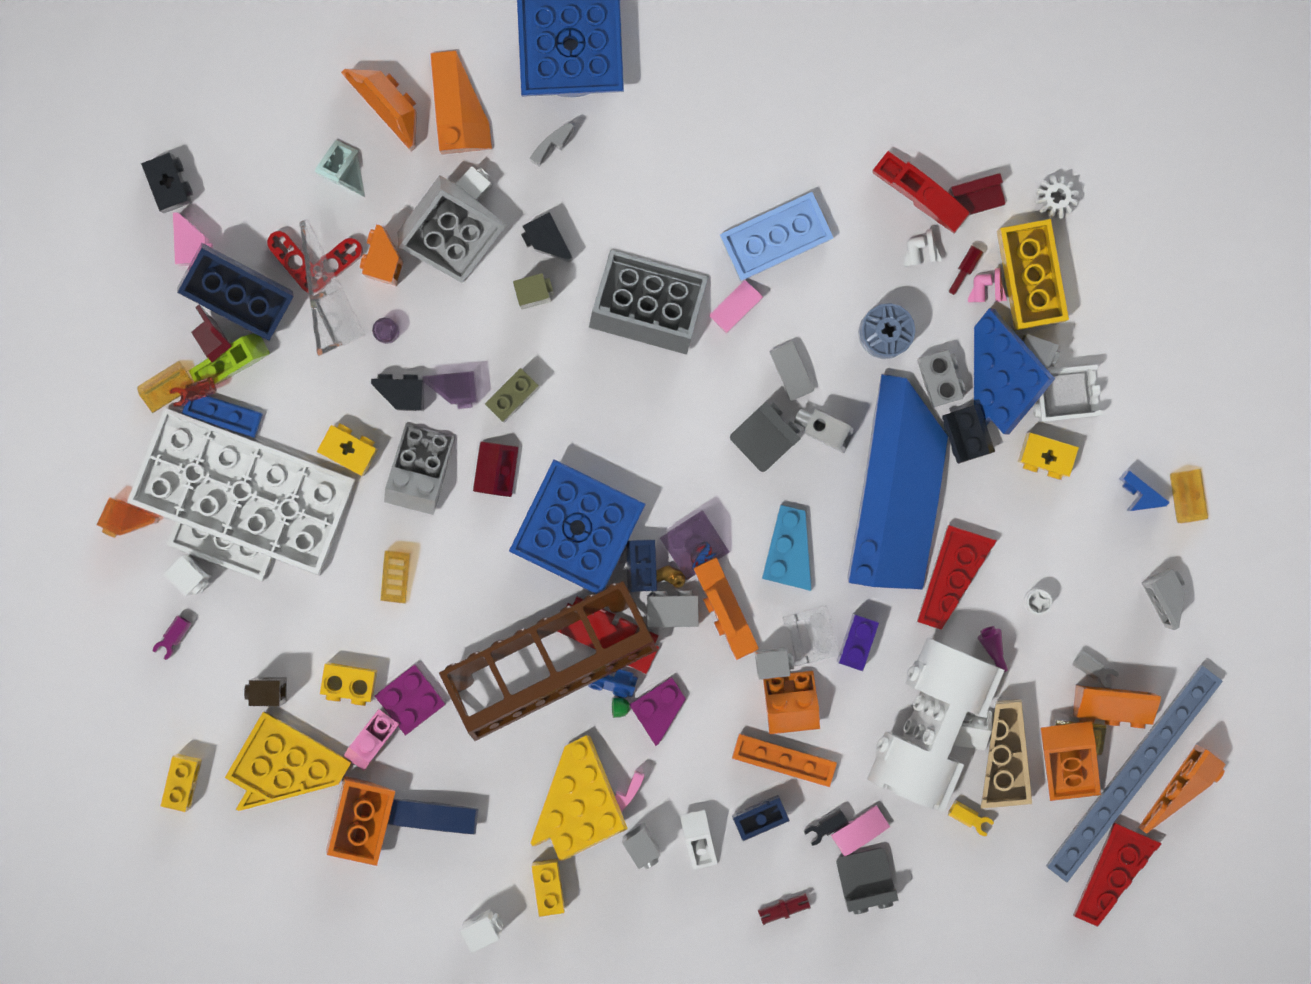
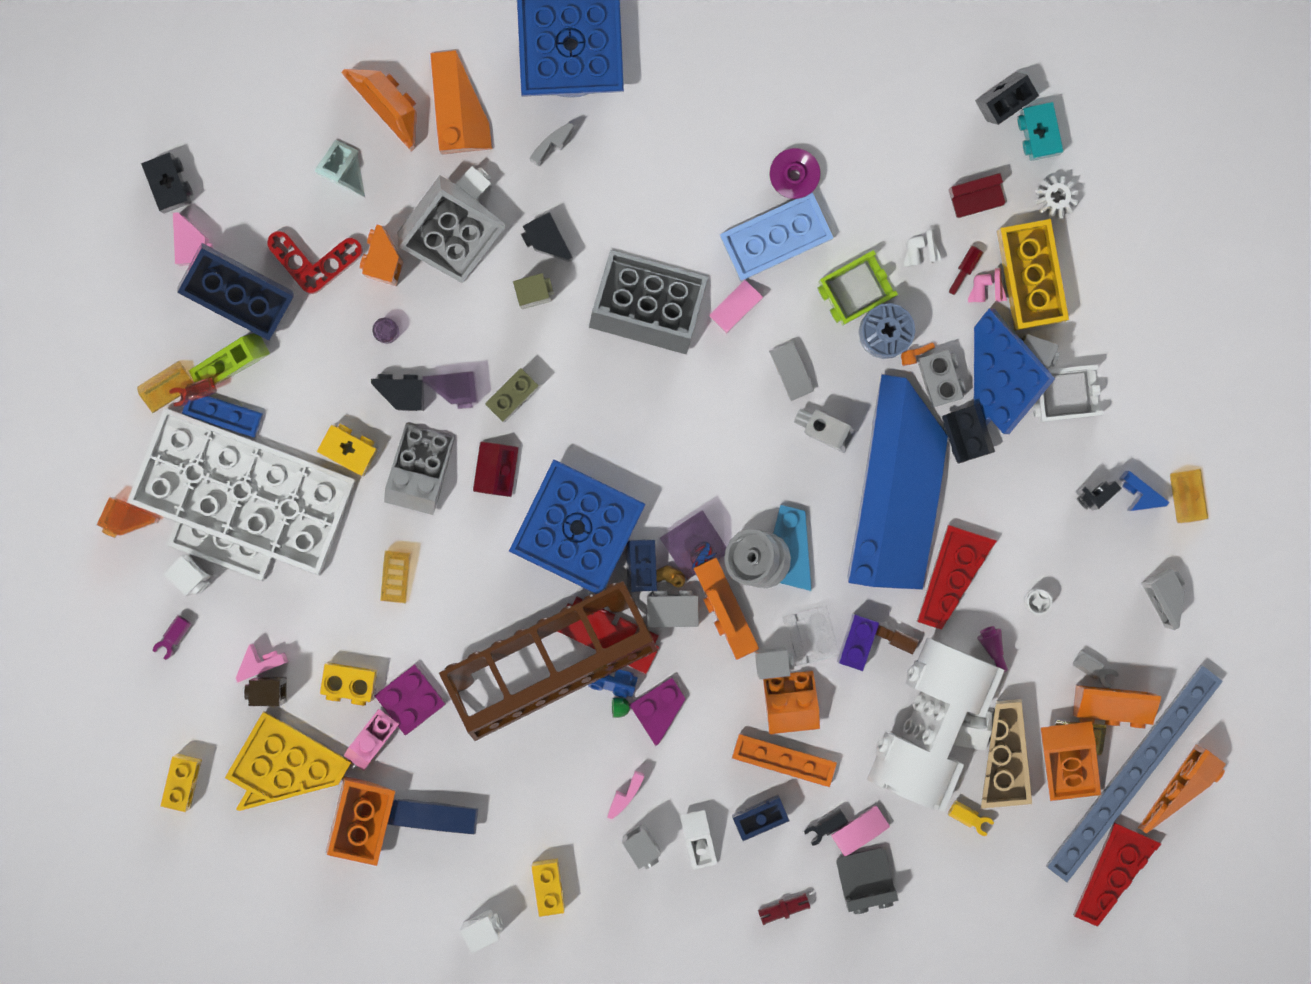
(210, 336): dark red panel -> none
(253, 666): none -> bright pink slope
(332, 313): clear wedge -> none
(579, 803): yellow wing -> none
(757, 558): none -> light grey wheel
(765, 436): dark grey bracket -> none
(794, 160): none -> magenta dish
(856, 288): none -> window
(898, 639): none -> reddish brown bar
(909, 357): none -> orange hand
(921, 190): red slope -> none
(1007, 98): none -> black brick
(1045, 118): none -> teal brick
(1062, 454): yellow brick -> none
(1099, 495): none -> black bracket

